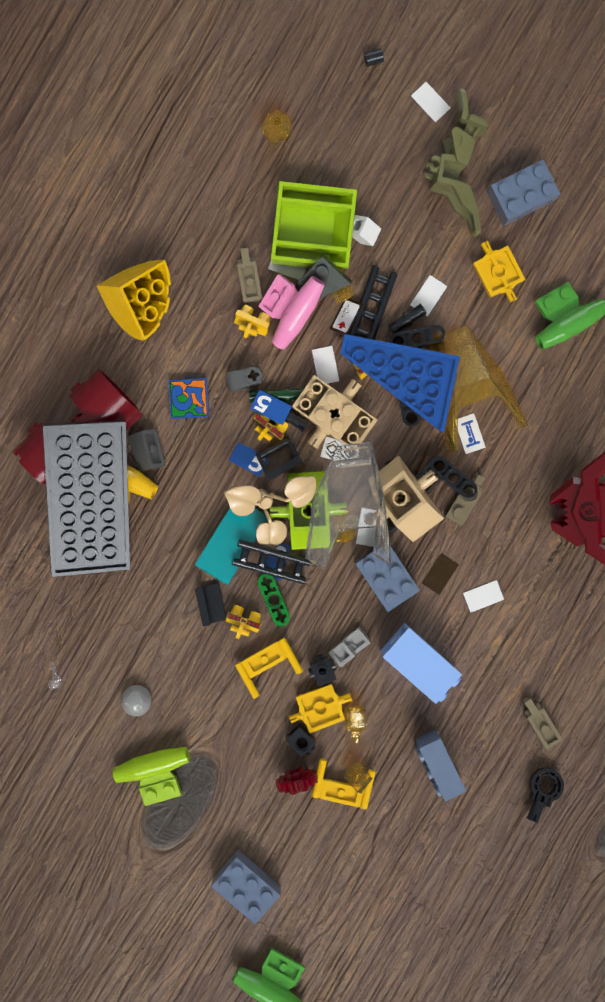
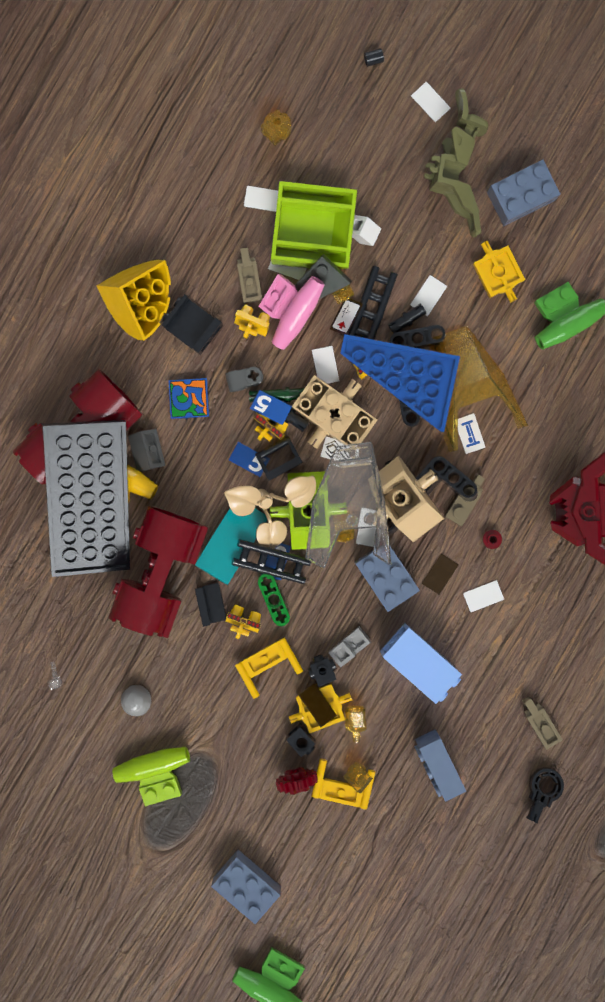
(145, 604): none -> dark red cylinder
(191, 324): none -> black panel
(261, 198): none -> white sticker
(317, 705): none -> dark brown slope
(486, 537): none -> dark red plate

